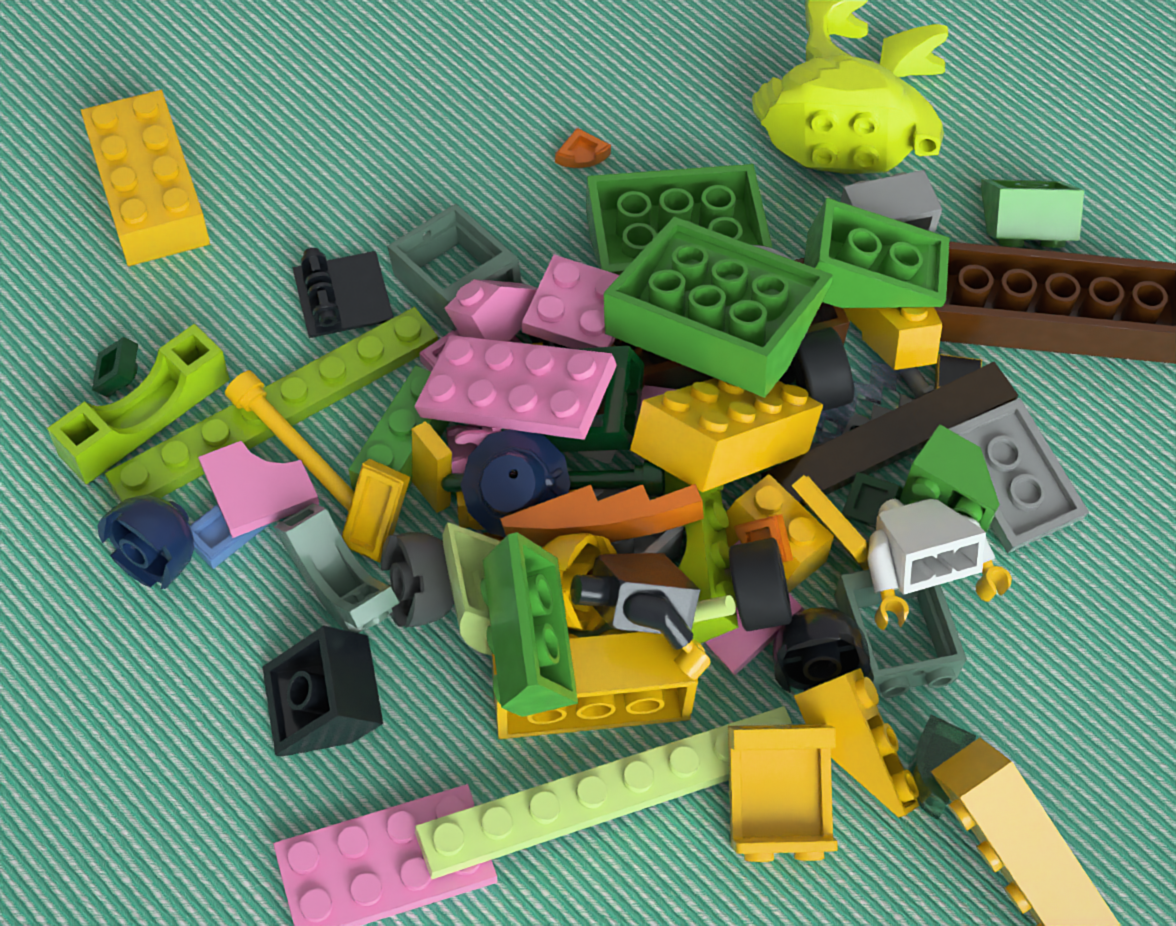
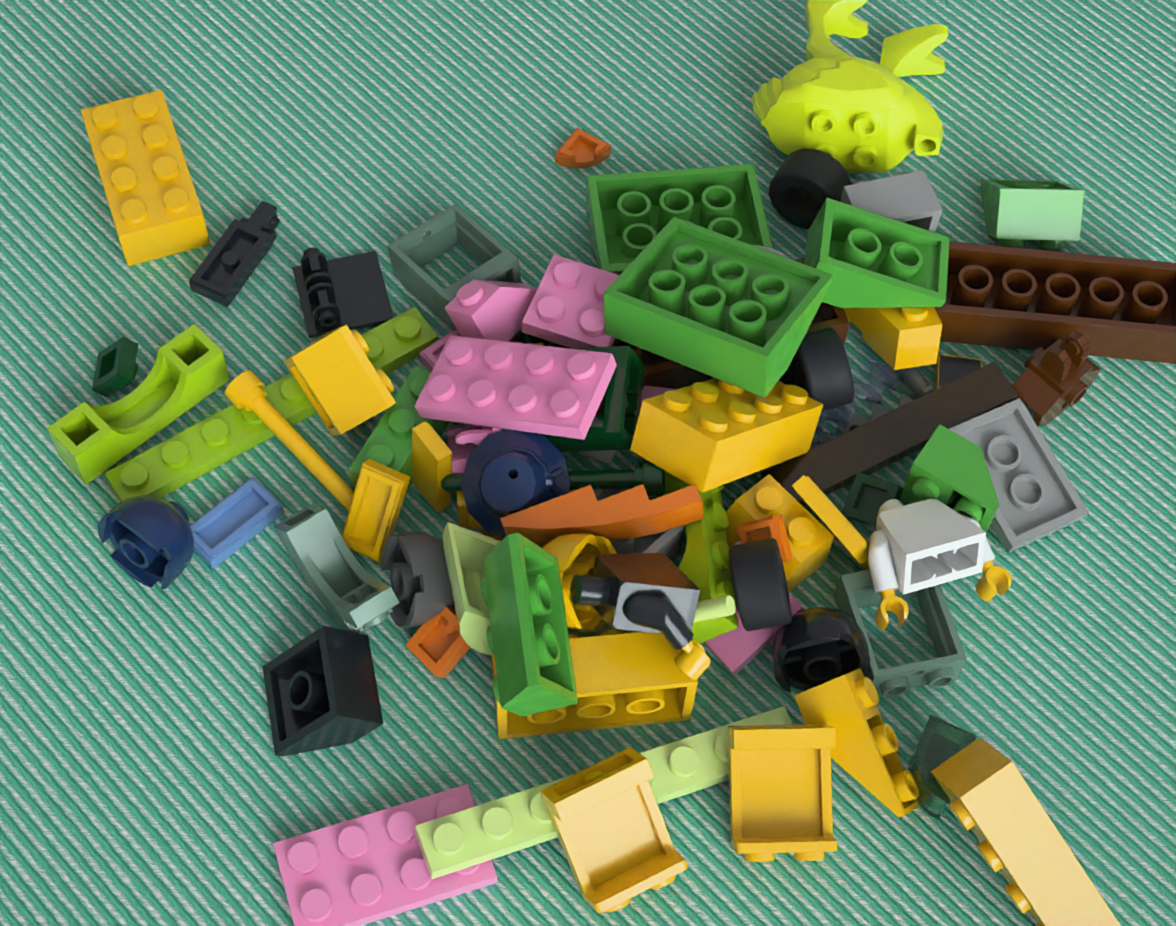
(236, 255): none -> black hinge
(255, 490): bright pink tile -> none
(341, 380): none -> yellow slope
(439, 643): none -> orange bracket
(613, 831): none -> yellow panel
(805, 183): none -> black tyre
(1056, 377): none -> reddish brown hinge

